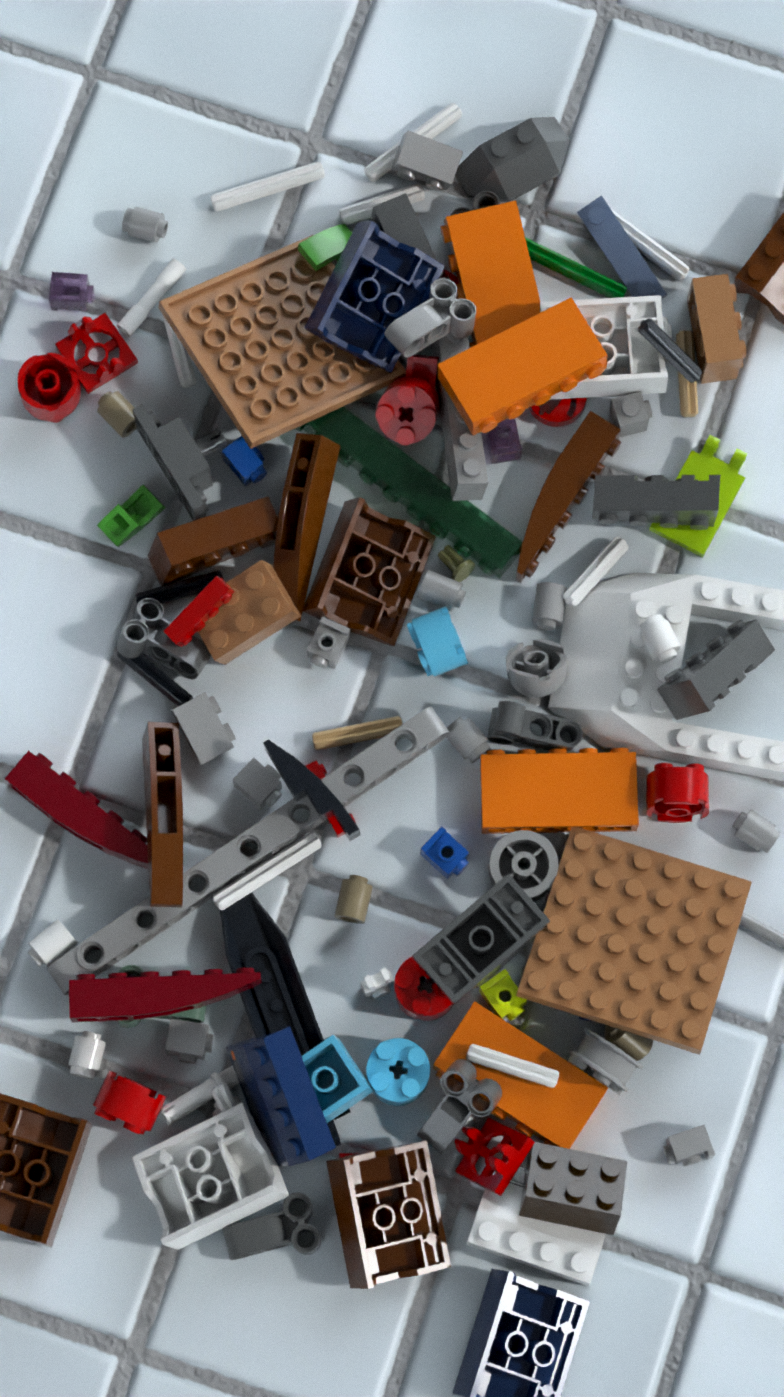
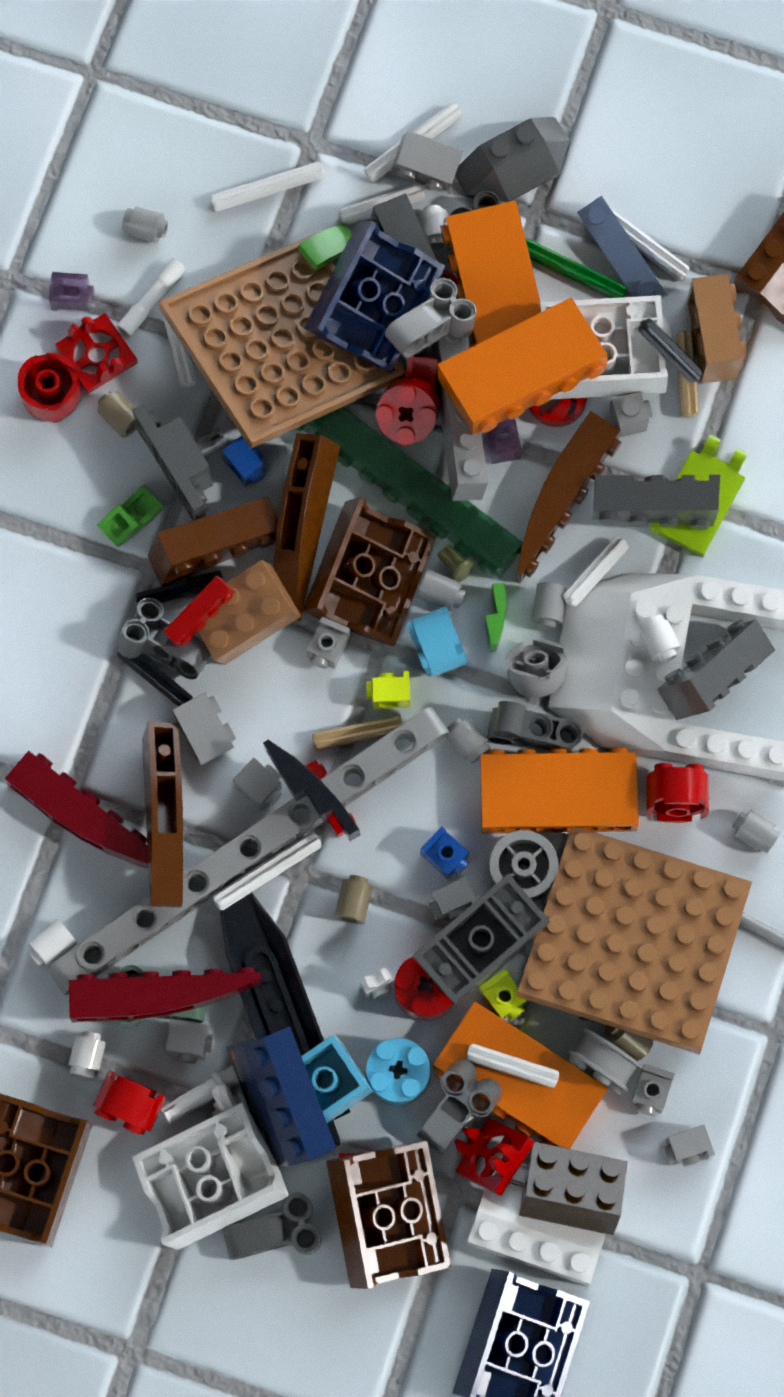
(389, 691): none -> neon yellow brick
(430, 220): none -> white brick
(452, 899): none -> light grey brick
(495, 622): none -> bright green slope
(652, 1076): none -> light grey brick

